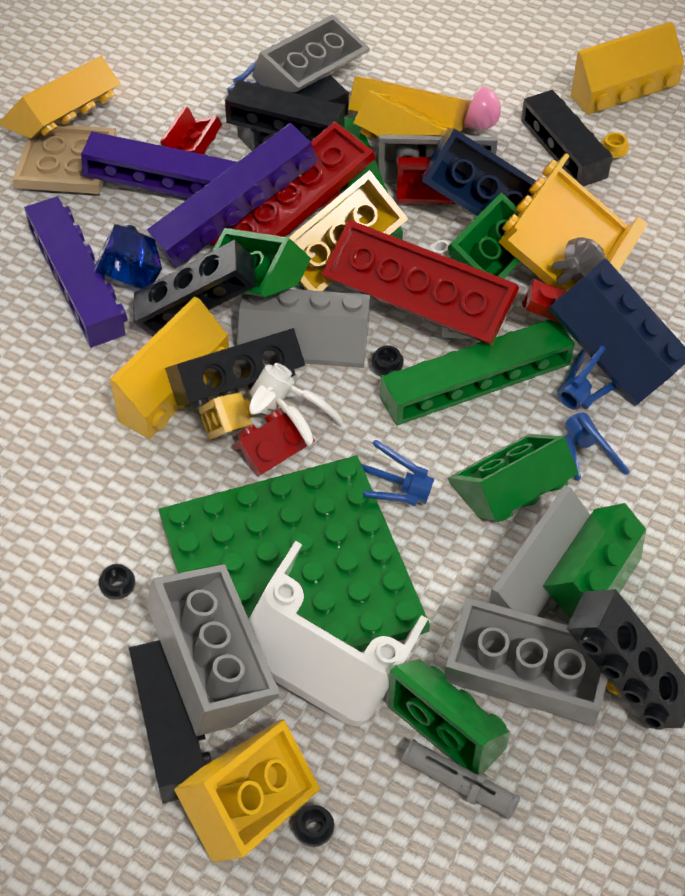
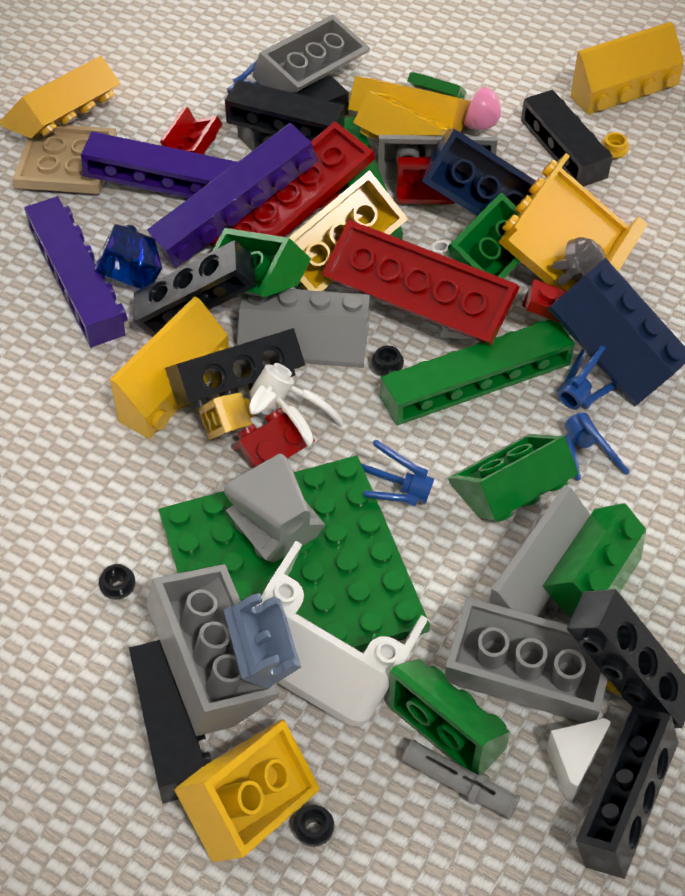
(262, 640): none -> sand blue hinge
(271, 509): none -> light grey piece
(436, 85): none -> green tile
(574, 751): none -> white slope
(627, 792): none -> black brick

